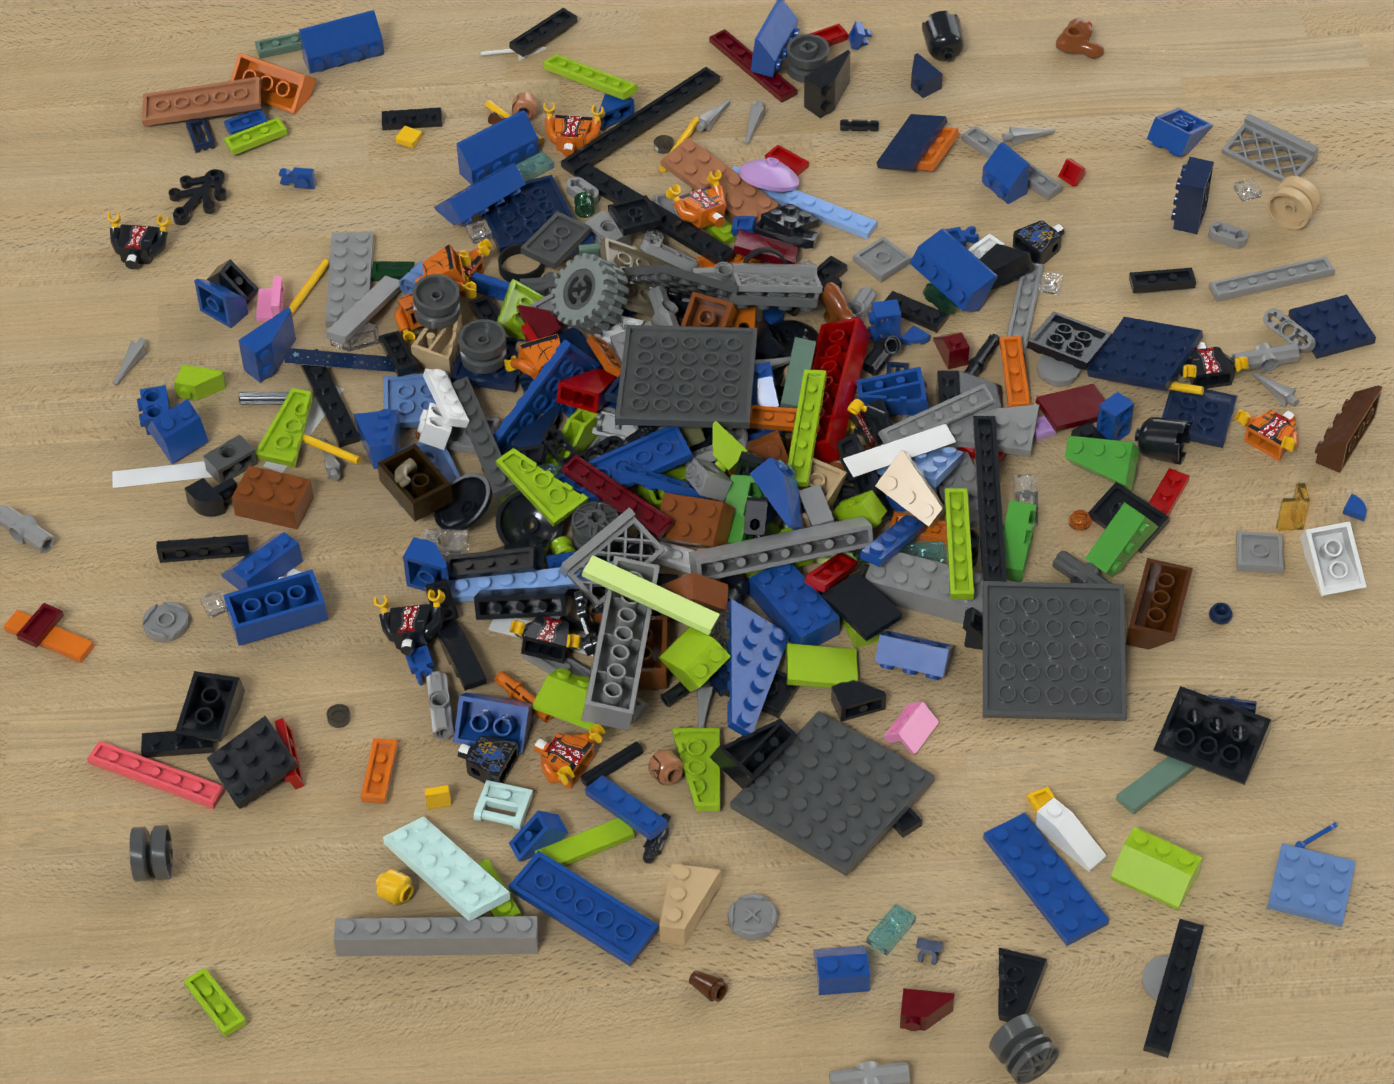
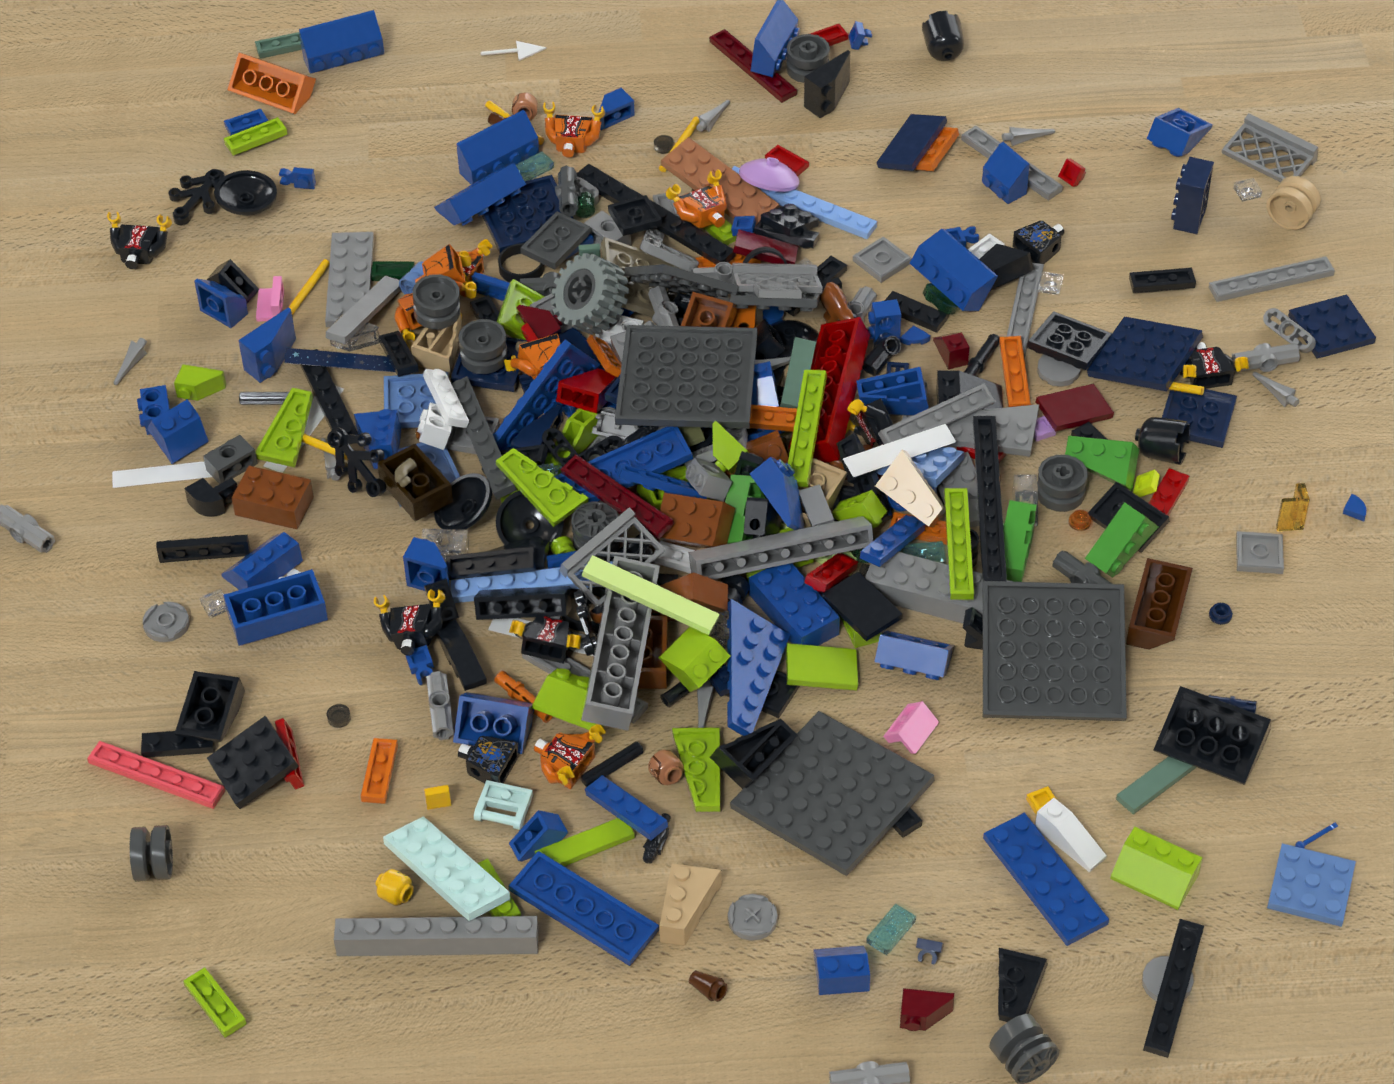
(40, 625): dark red tile -> none
(57, 640): orange tile -> none
(201, 101): nougat plate -> none
(210, 143): dark blue tile -> none
(245, 192): none -> black dish
(340, 441): none -> black plant
(408, 137): yellow tile -> none
(411, 118): black plate -> none
(479, 231): clear plate -> none
(543, 32): black plate -> none
(568, 191): none -> dark grey piece
(590, 77): lime plate -> none
(640, 120): black plate -> none
(756, 116): light grey piece -> none
(777, 291): none -> light grey tile
(856, 699): black slope -> none
(859, 125): black axle -> none
(925, 77): dark blue slope -> none
(1061, 483): none -> dark grey wheel
(1076, 39): dark orange head -> none
(1115, 417): blue brick -> none
(1146, 483): none -> neon yellow plate
(1228, 235): light grey beam -> none
(1270, 432): torso -> none
(1333, 558): white slope -> none
(1348, 428): reddish brown slope -> none

